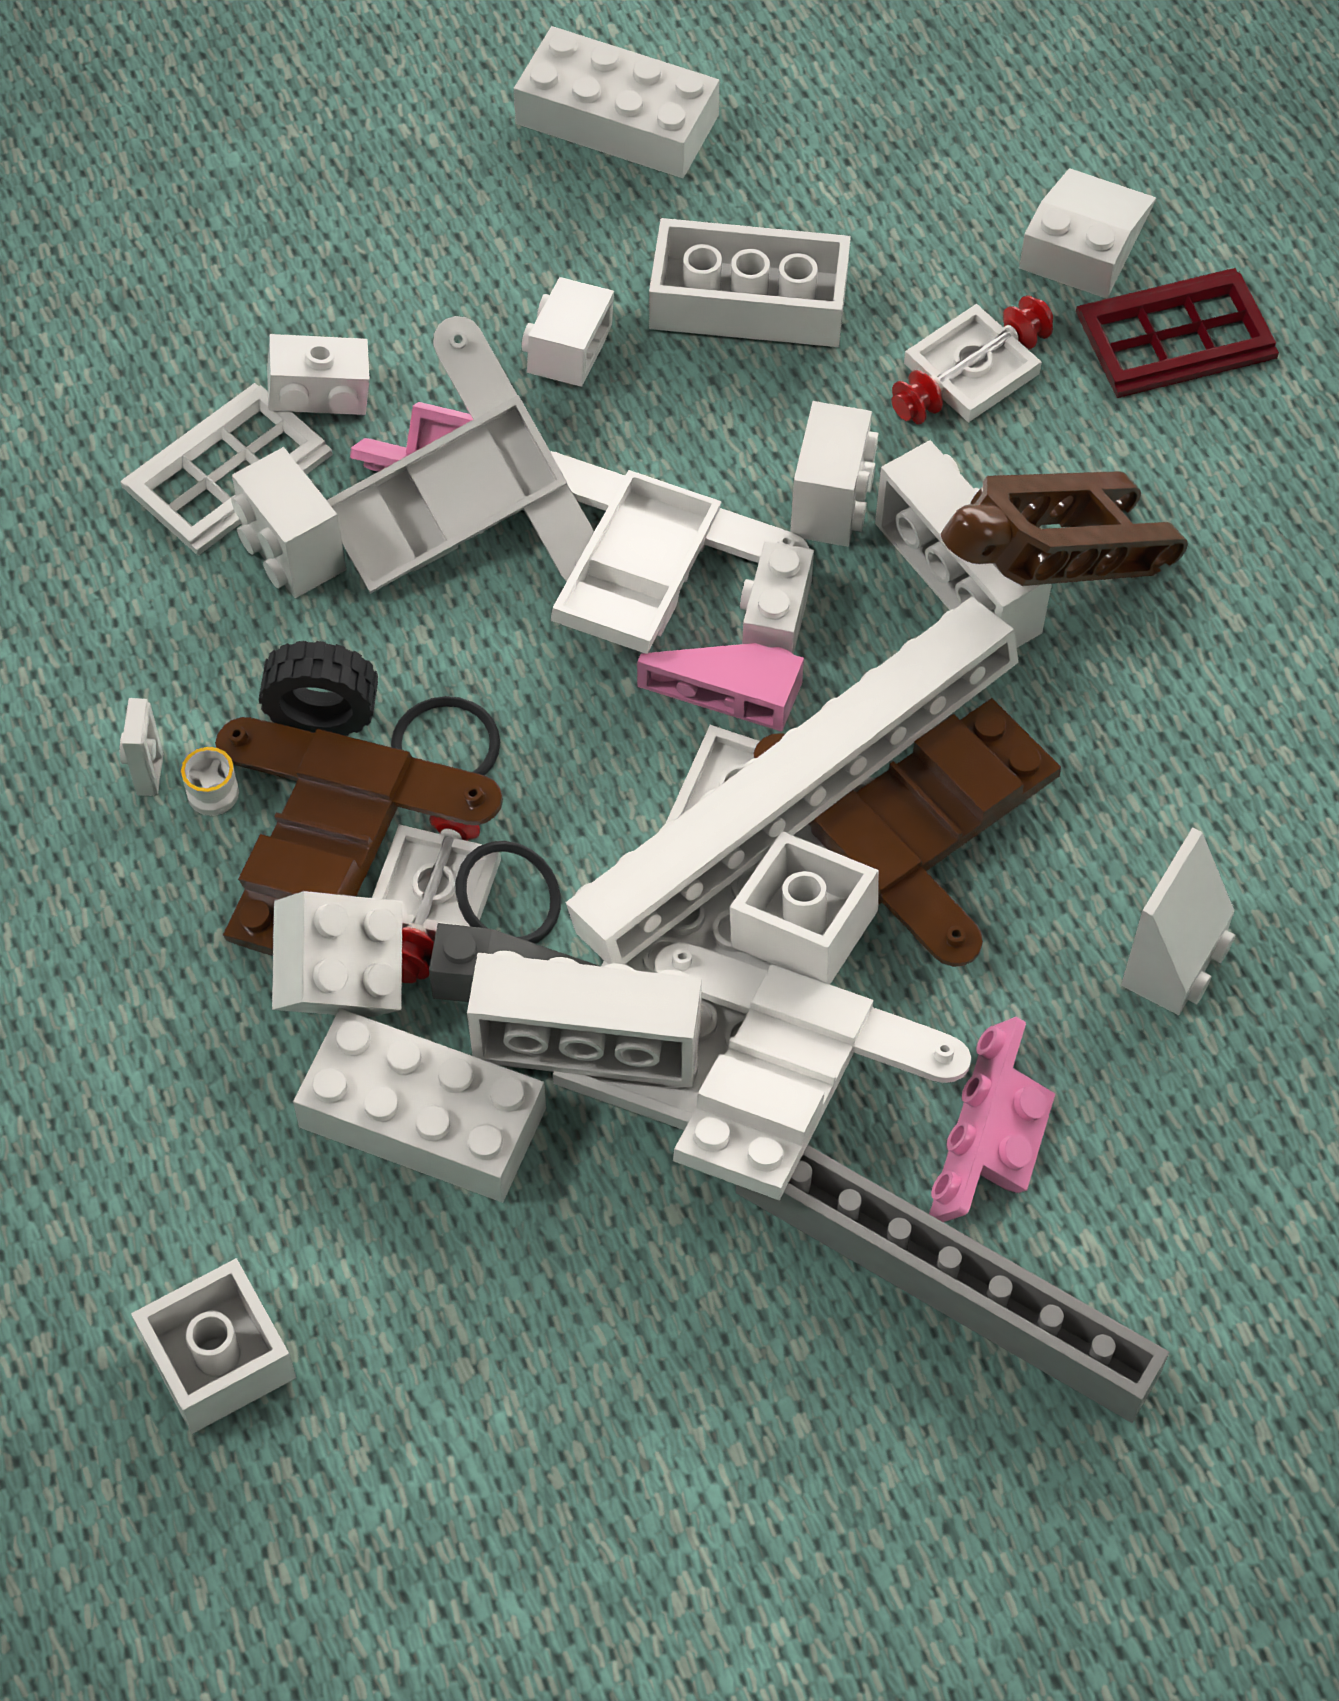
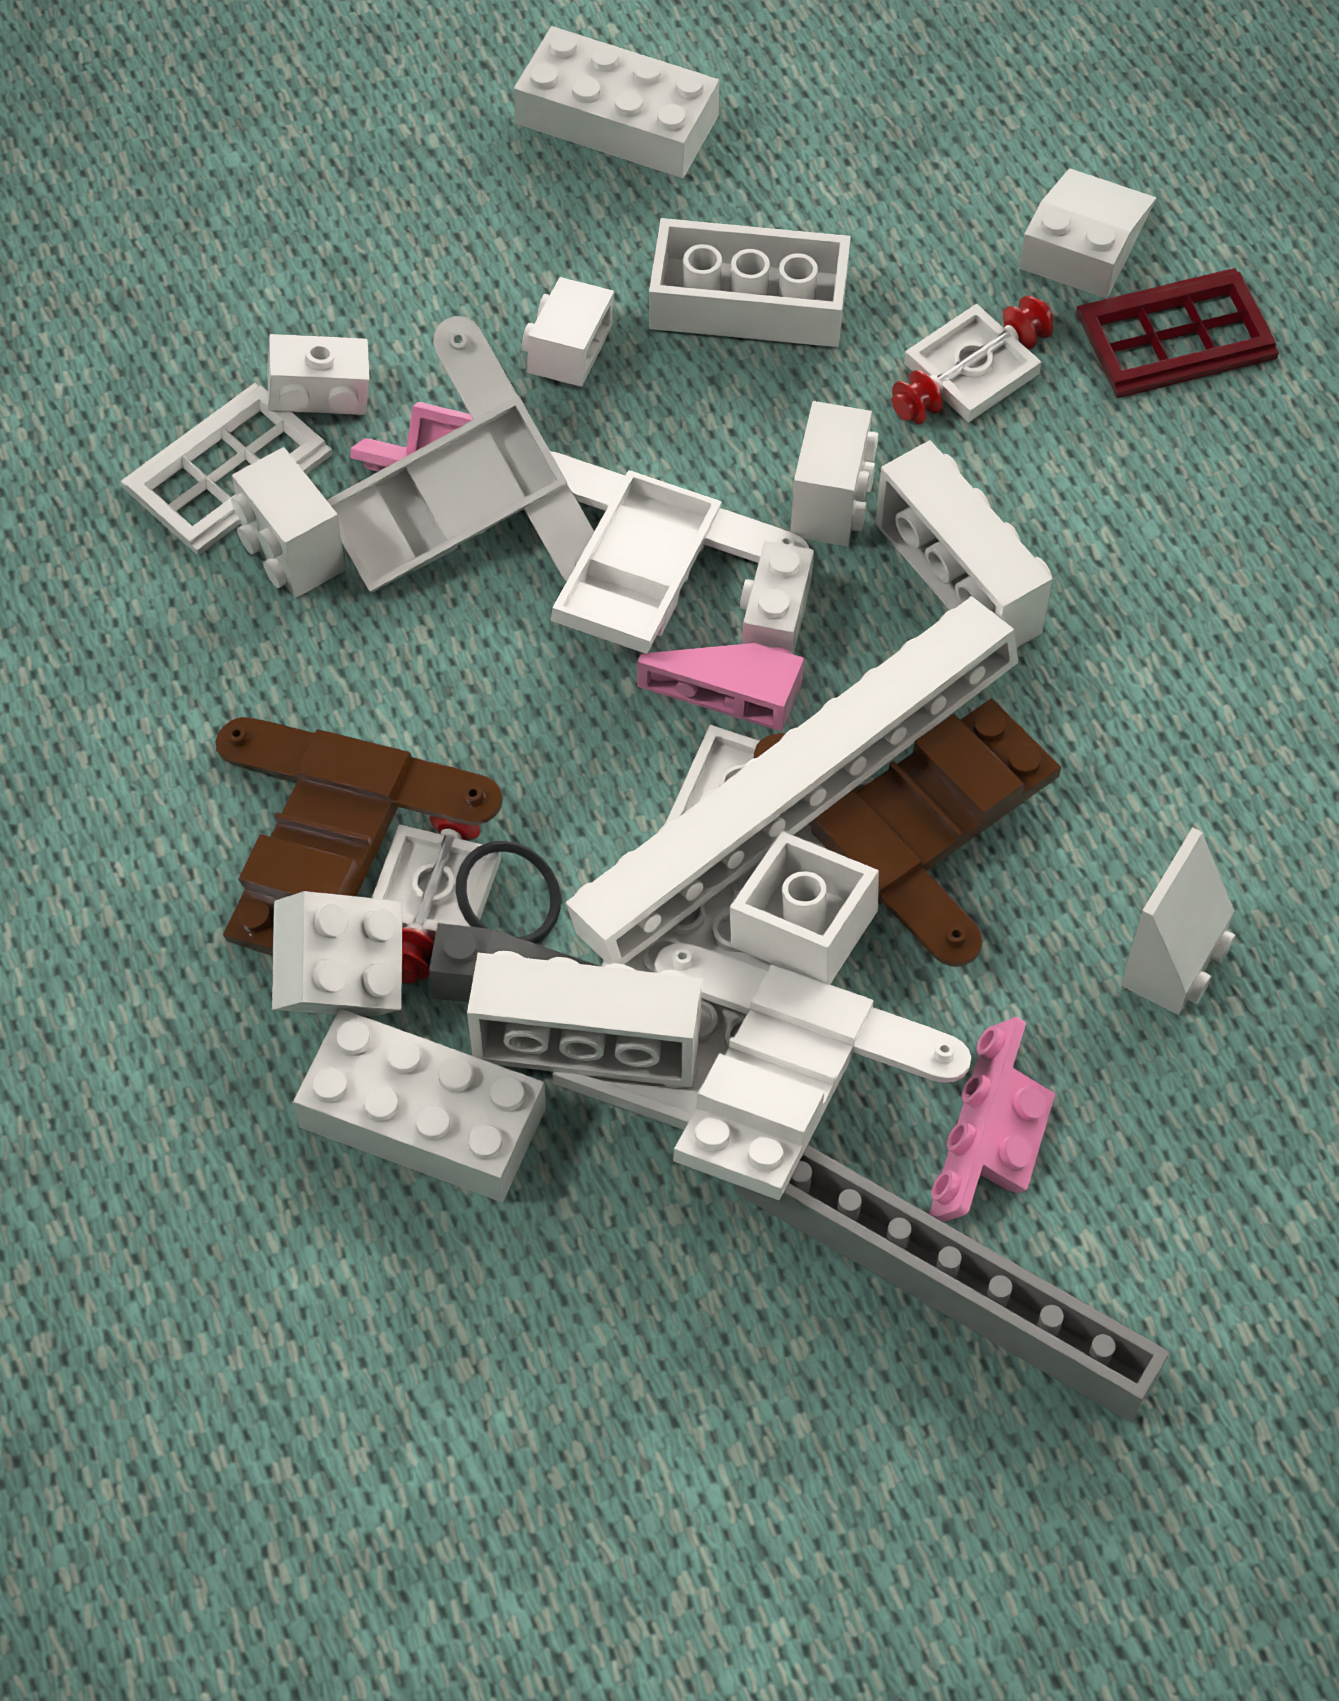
(142, 747): white plate -> none
(210, 781): white wheel -> none
(214, 1345): white brick -> none
(321, 666): black tyre -> none
(447, 701): black tyre -> none
(1097, 538): reddish brown piece -> none

